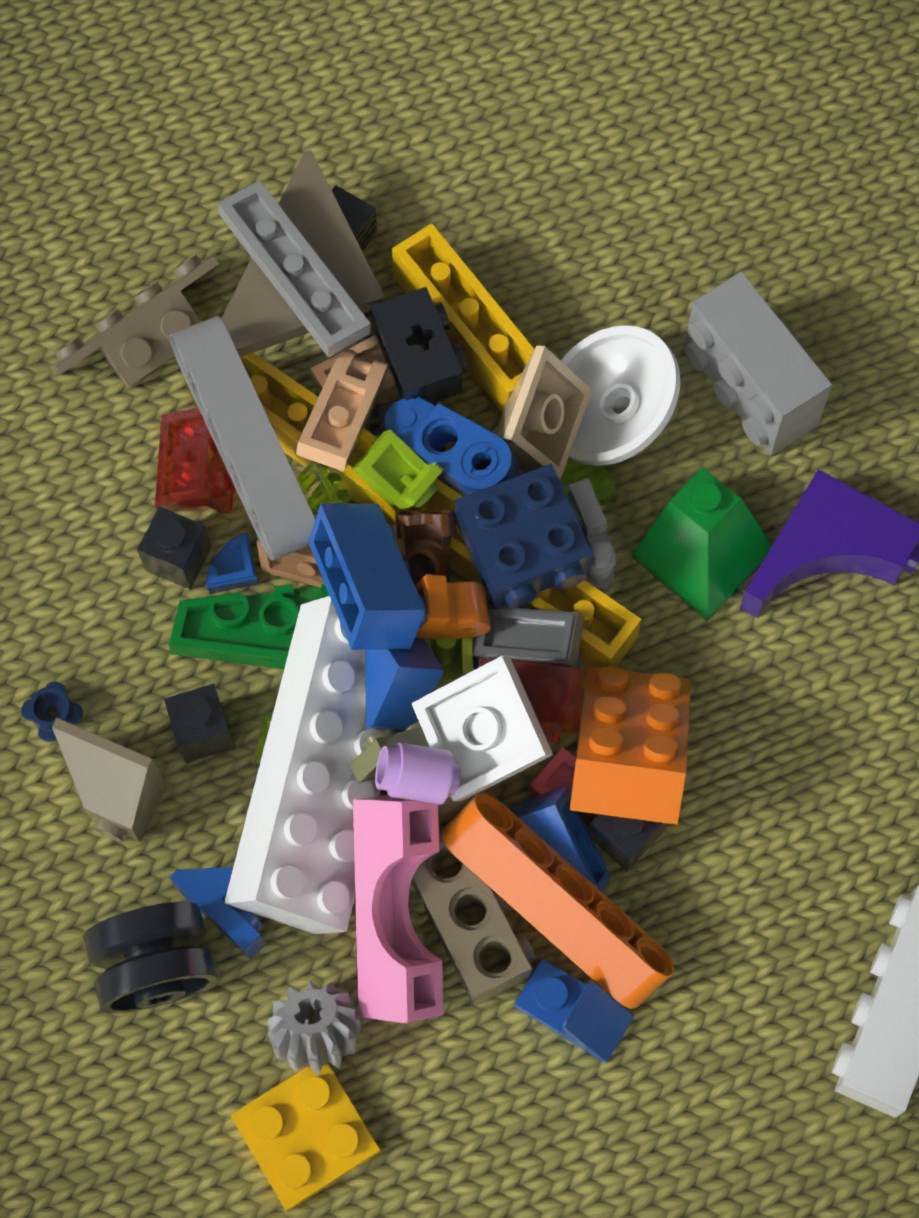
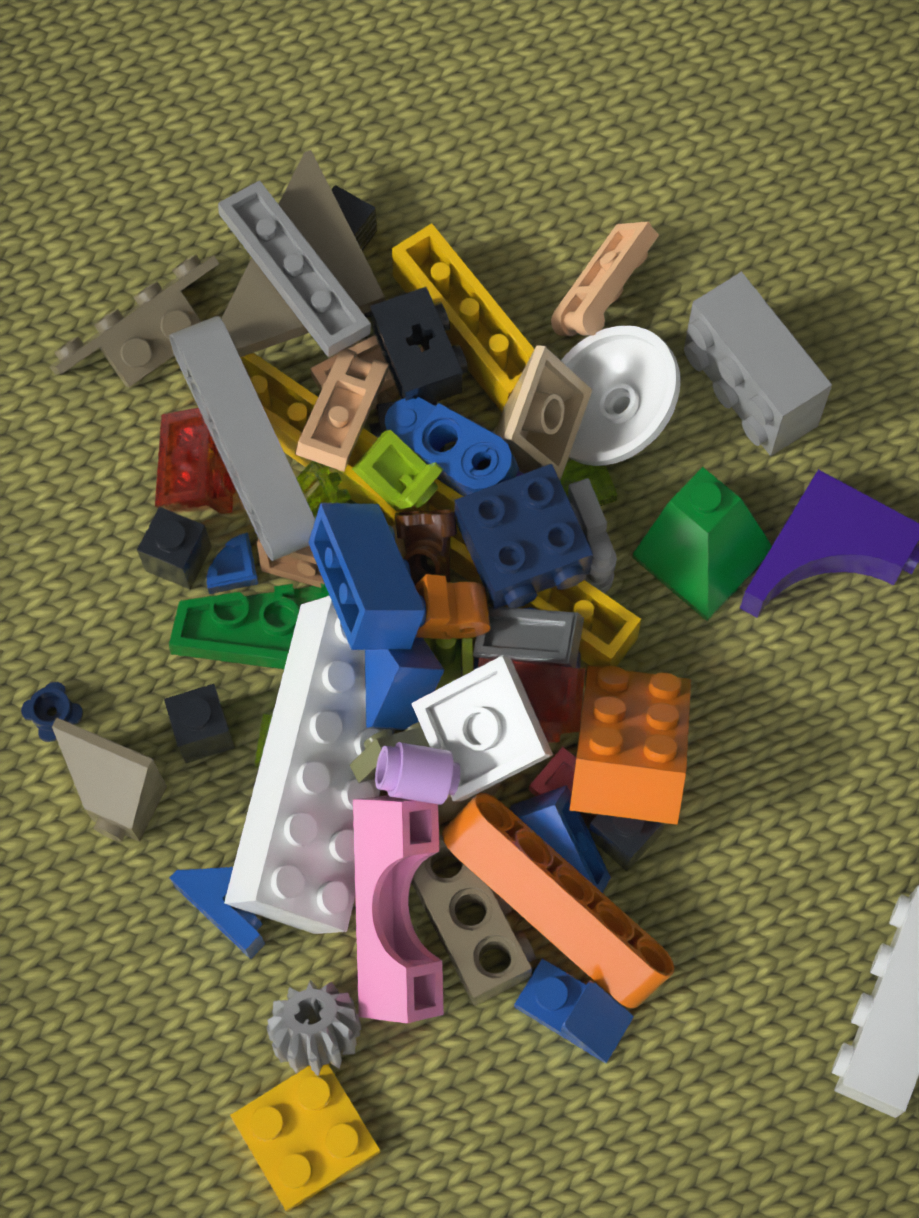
(150, 957): black wheel -> none
(603, 279): none -> light nougat plate

